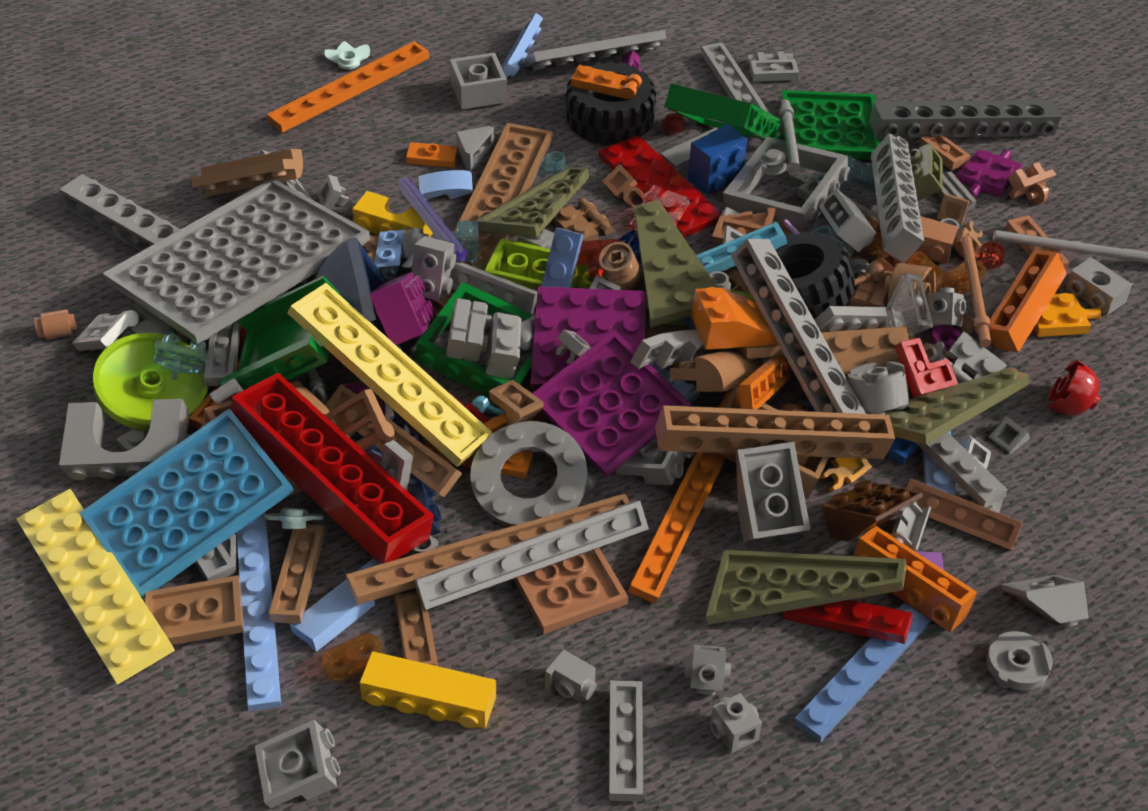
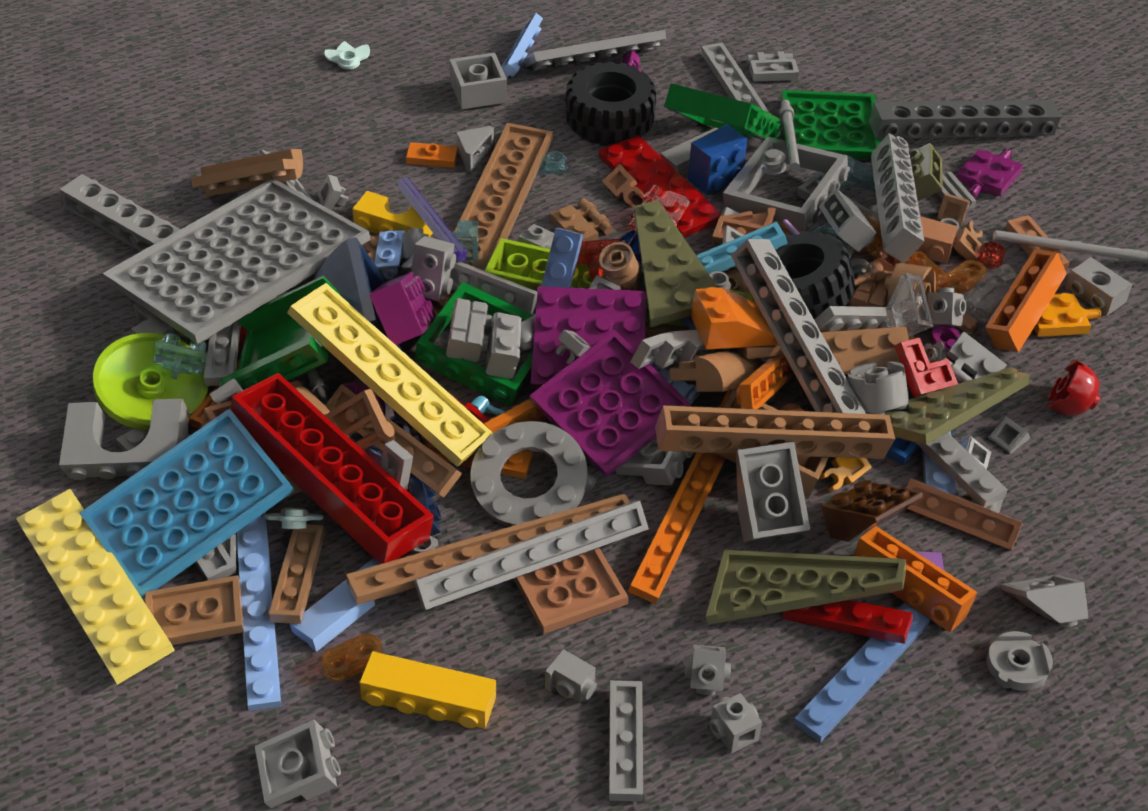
(55, 324): nougat brick -> none
(105, 330): white plate -> none
(347, 86): orange plate -> none
(415, 629): medium nougat tile -> none
(452, 182): light blue slope -> none
(516, 402): medium nougat slope -> none
(536, 207): olive wing -> none
(606, 82): orange plate -> none
(673, 123): clear red plate -> none
(911, 525): light grey hinge -> none
(951, 154): nougat plate -> none
(981, 322): nougat bar -> none
(1032, 186): nougat hips -> none

